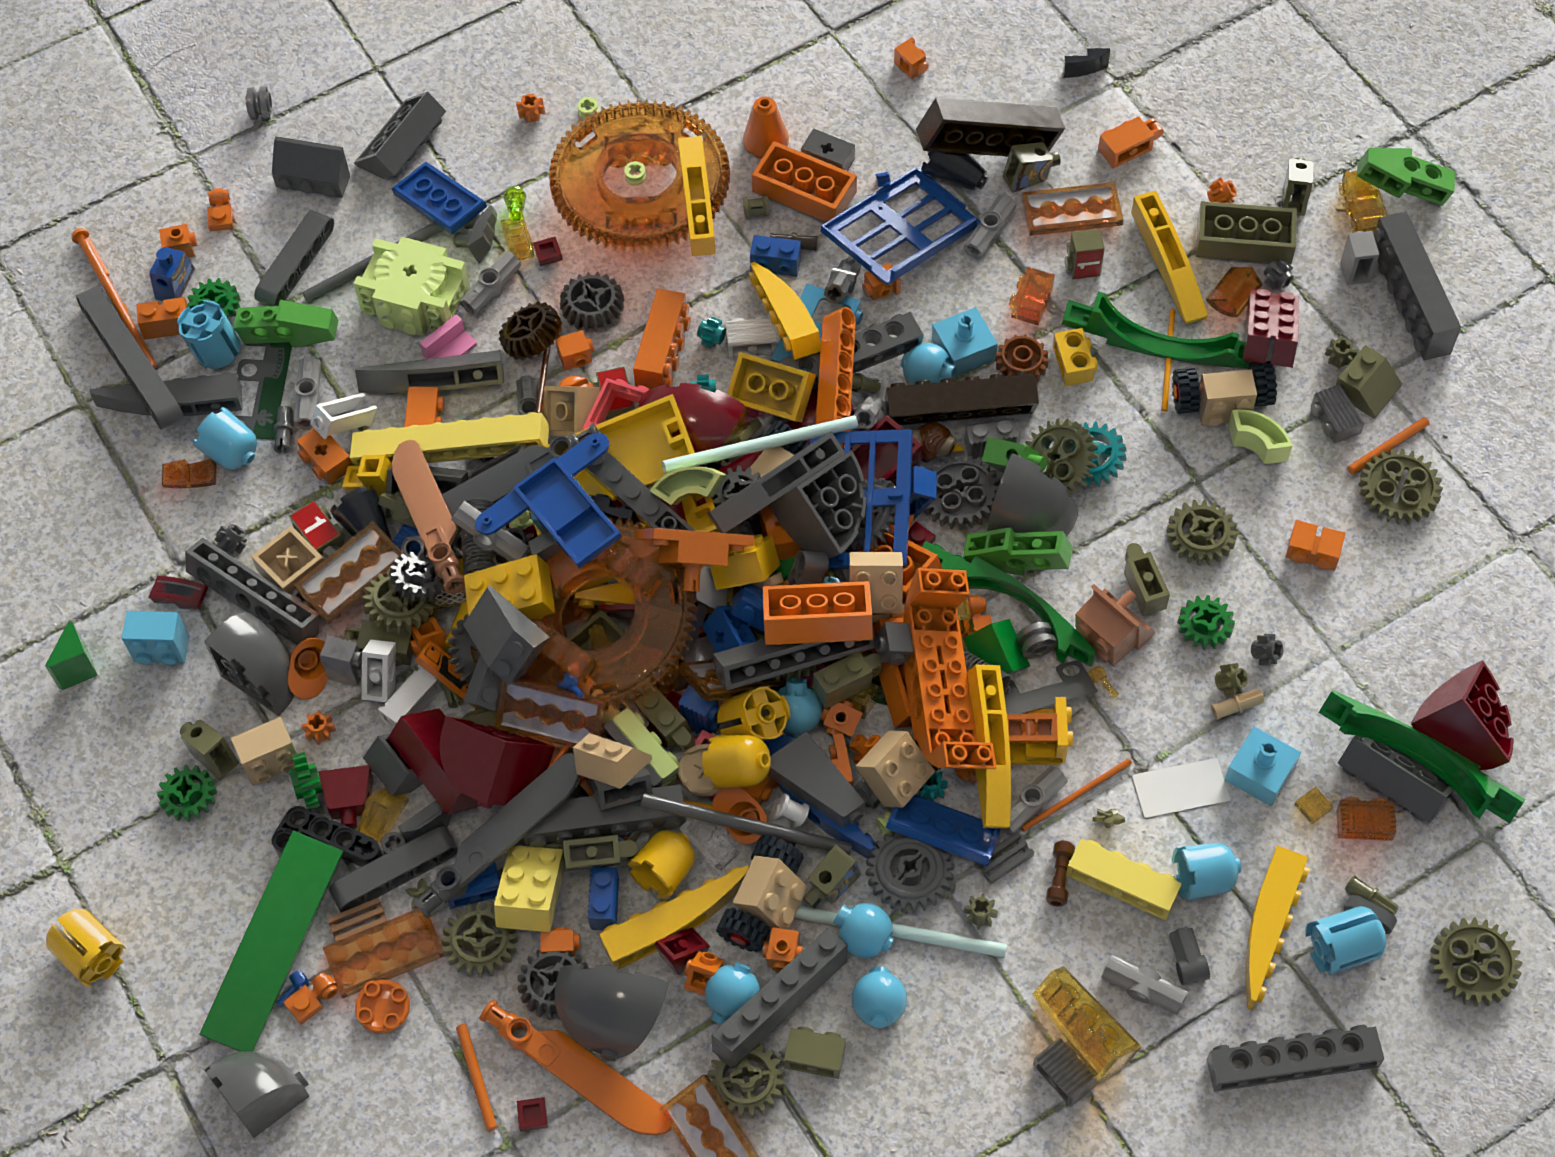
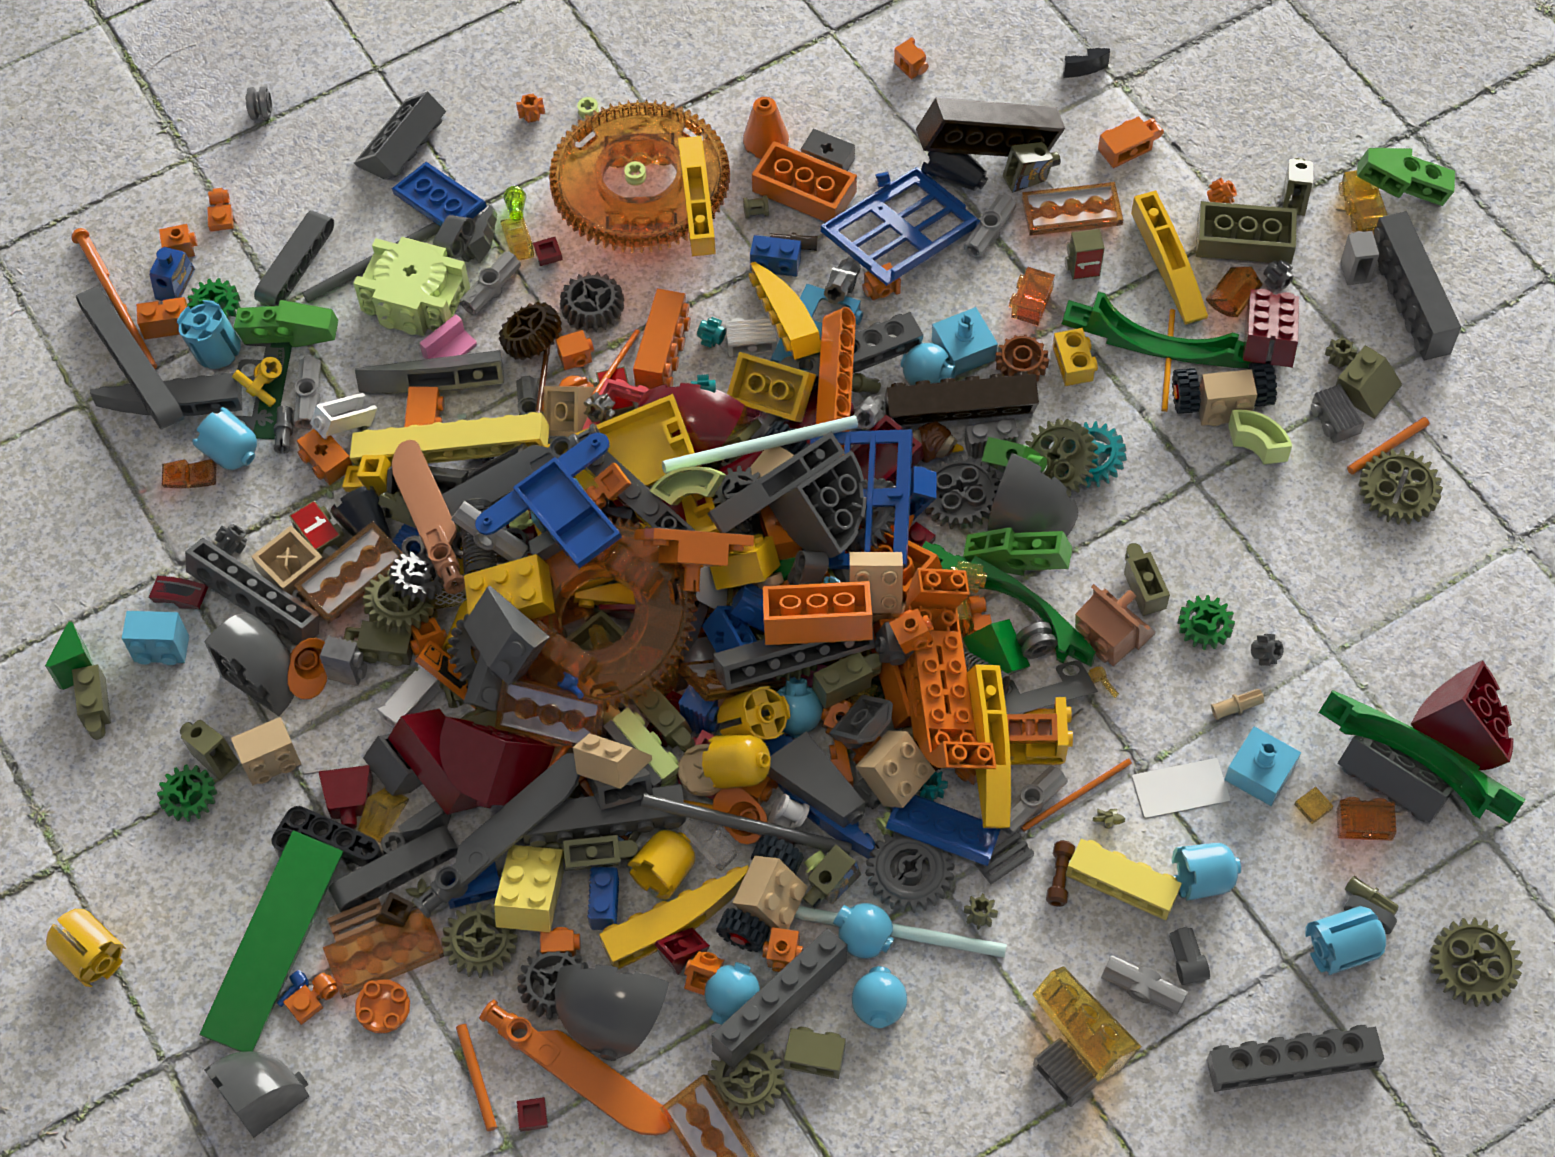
(92, 699): none -> olive brick
(254, 387): none -> yellow piece
(306, 781): green gear -> none
(309, 167): dark grey slope -> none
(318, 727): orange gear -> none
(378, 670): white brick -> none
(394, 910): none -> dark brown slope
(455, 236): none -> dark grey beam
(599, 407): none -> dark grey gear
(611, 484): none -> orange plate
(618, 359): none -> orange axle
(814, 861): none -> yellowish green plate
(863, 722): none -> dark grey slope
(912, 630): none -> orange brick
(975, 575): none -> clear yellow brick
(1204, 524): olive gear -> none
(1231, 679): olive gear -> none
(1270, 917): yellow slope -> none
(1312, 549): orange piece -> none

